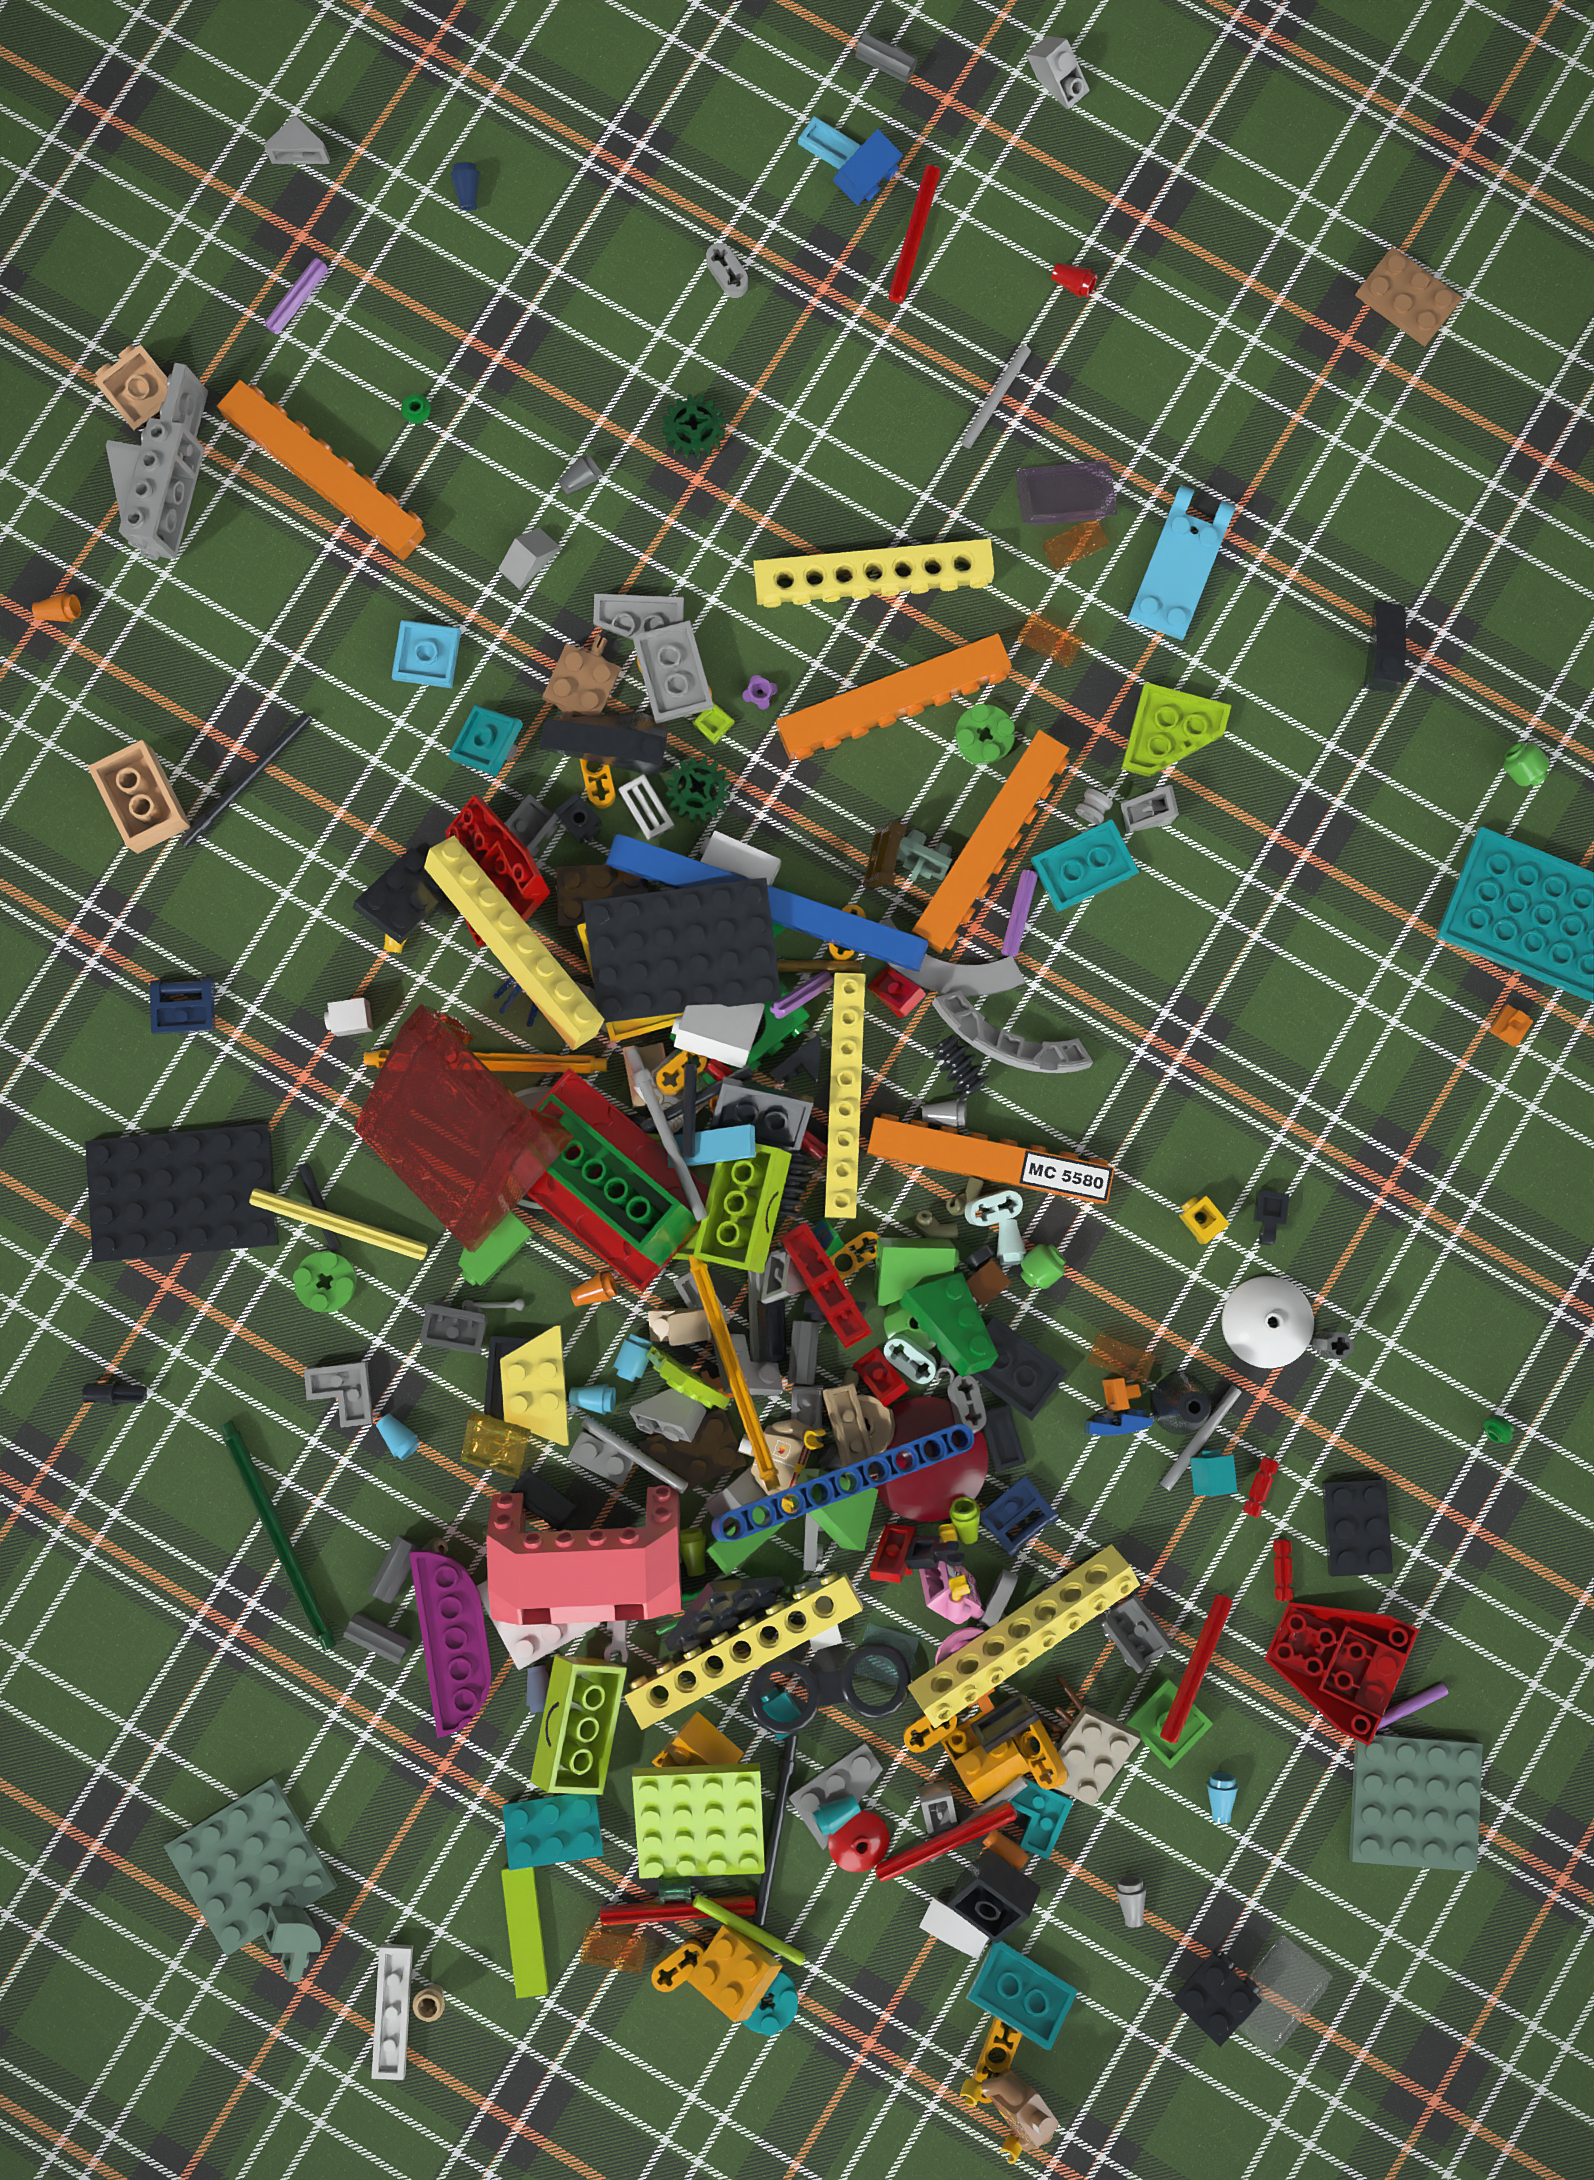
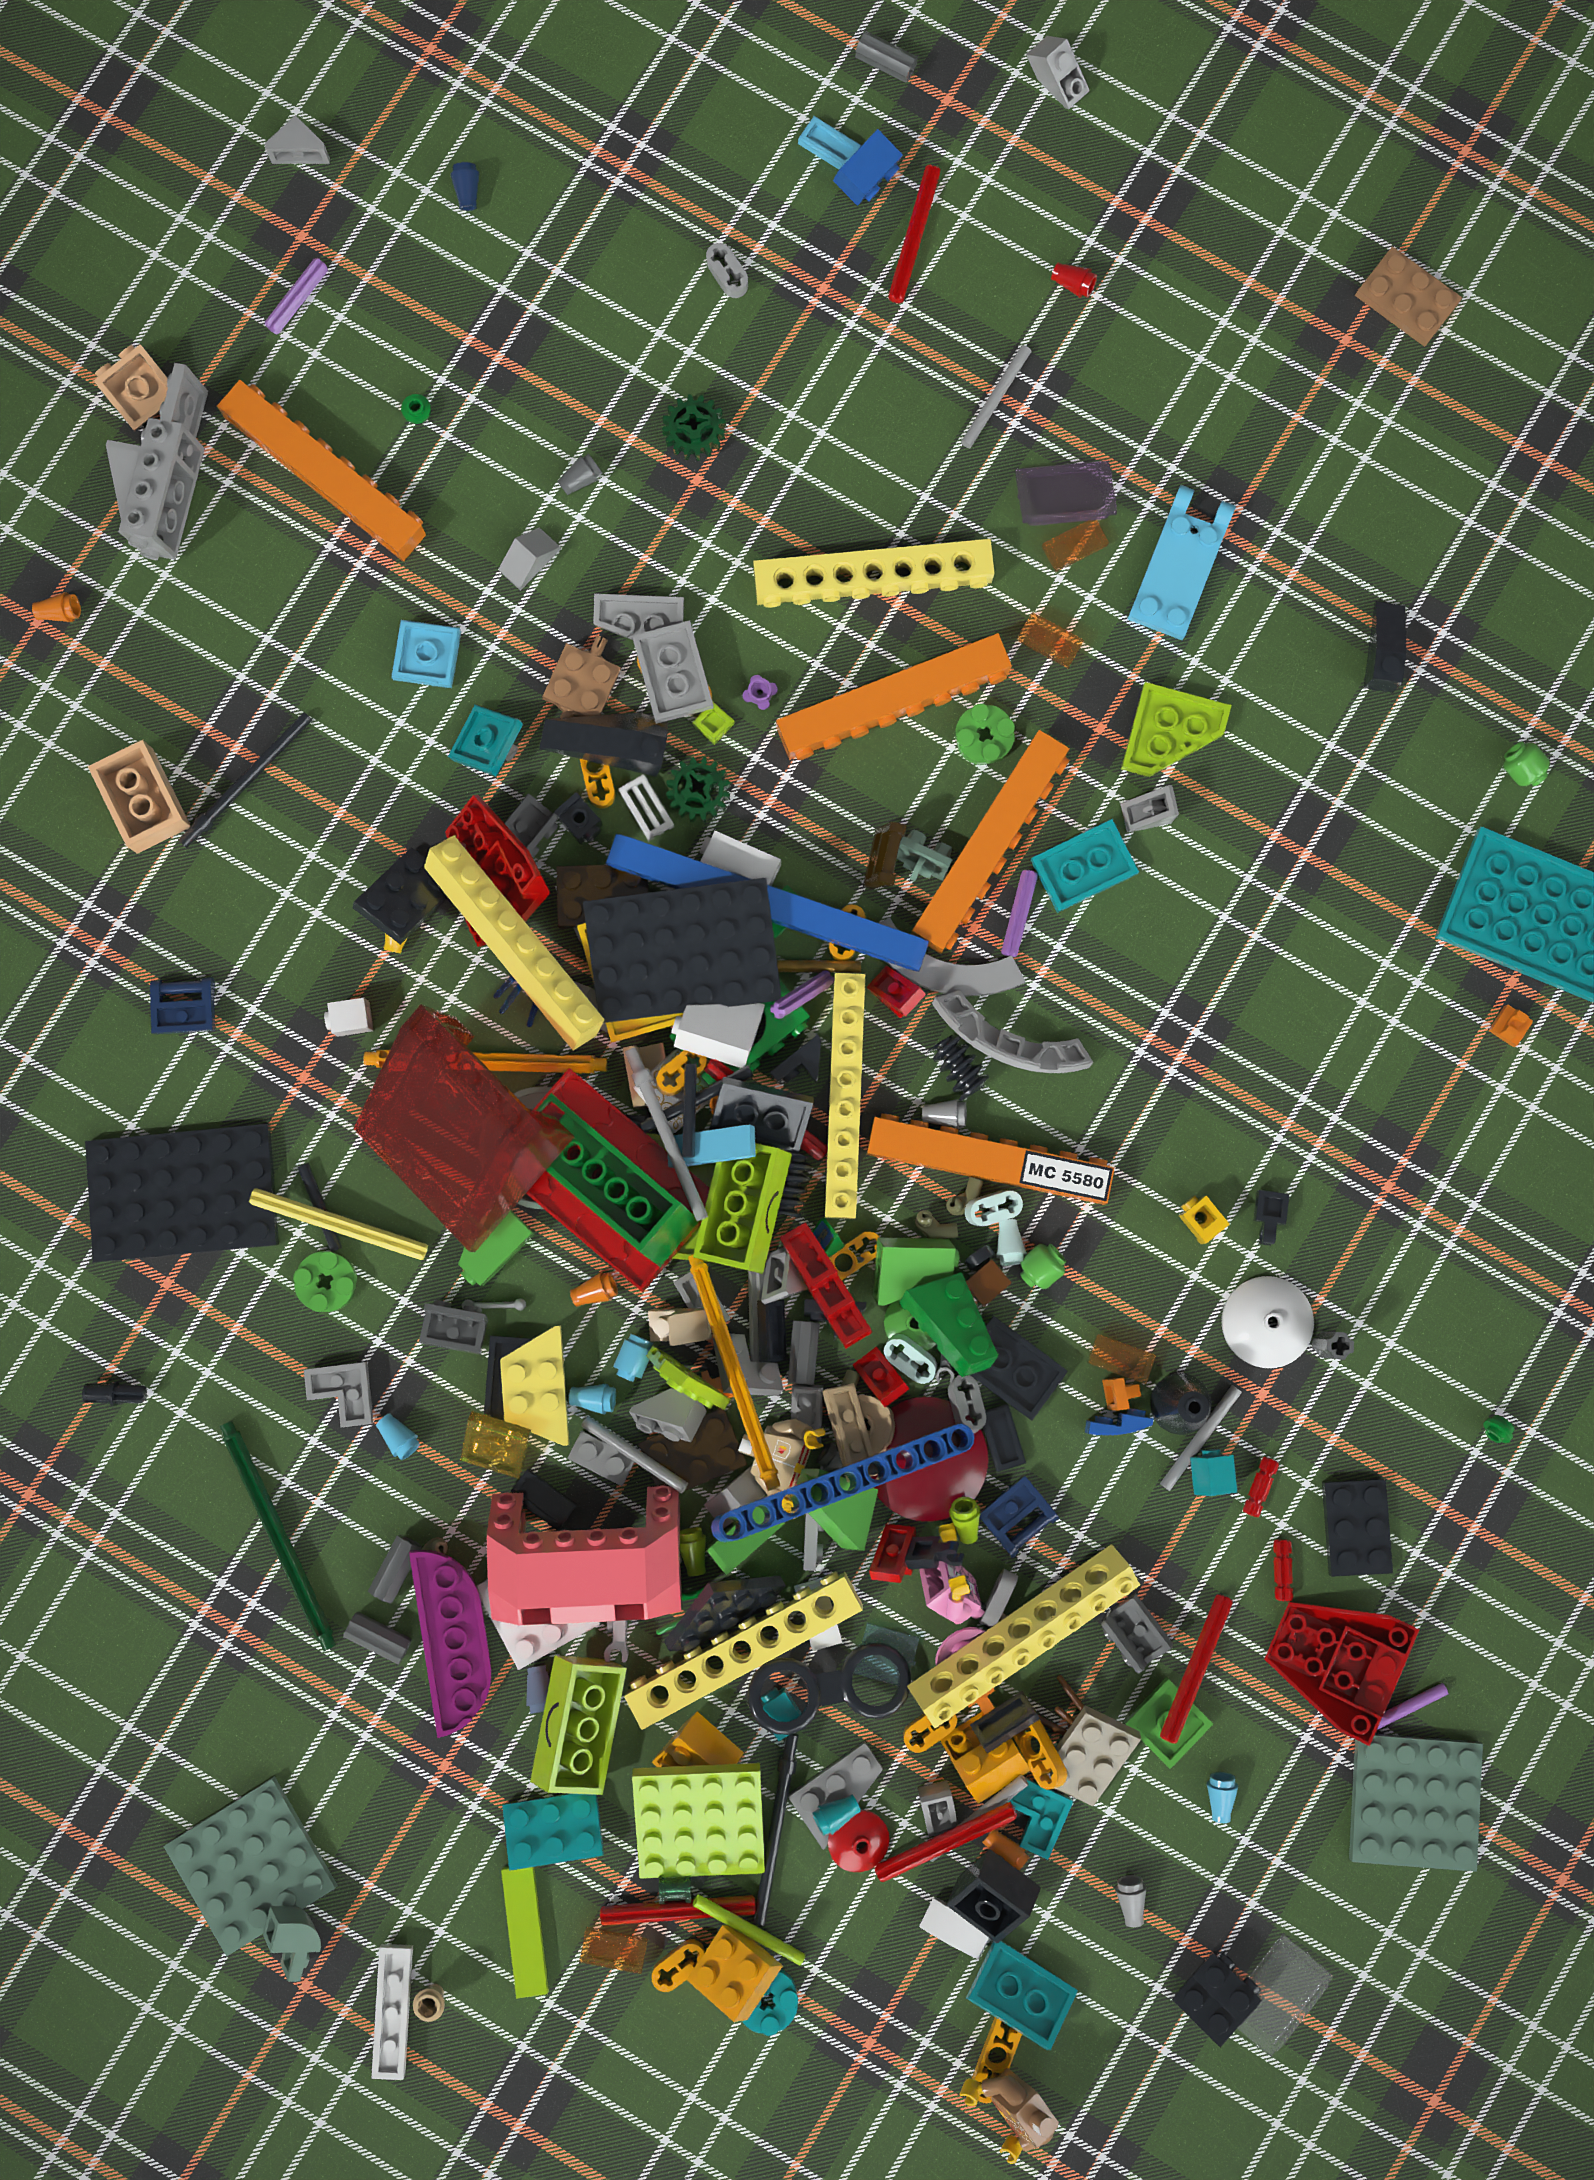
(1094, 806): light grey wheel -> none

